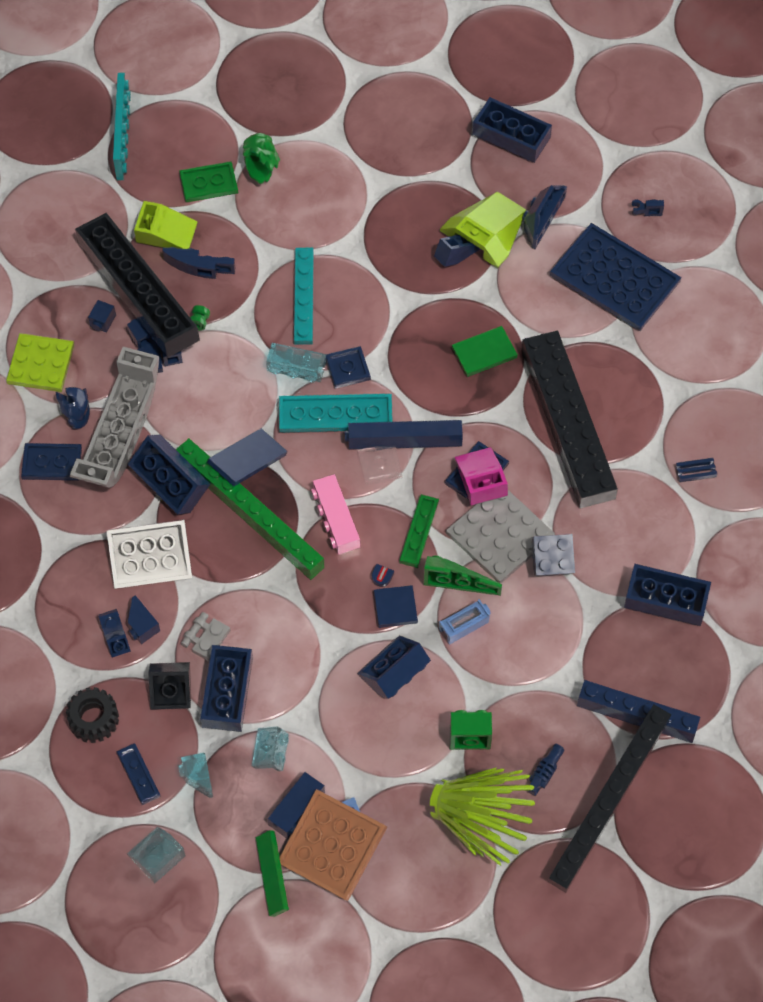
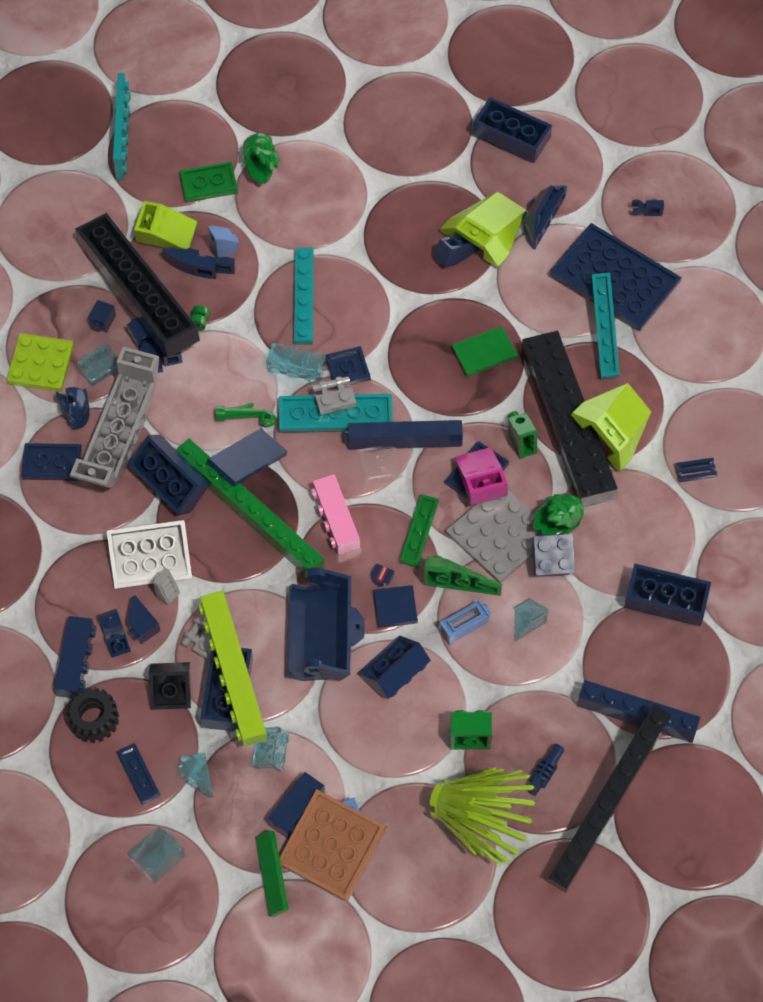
(74, 656): none -> dark blue brick
(98, 364): none -> clear light blue bracket
(166, 587): none -> light grey slope
(222, 241): none -> medium blue slope
(233, 669): none -> lime brick
(245, 411): none -> green plant
(322, 627): none -> dark blue piece
(334, 400): none -> light grey plate
(519, 427): none -> green torso
(528, 617): none -> clear light blue slope
(559, 514): none -> green head
(605, 326): none -> teal plate
(619, 420): none -> lime wedge

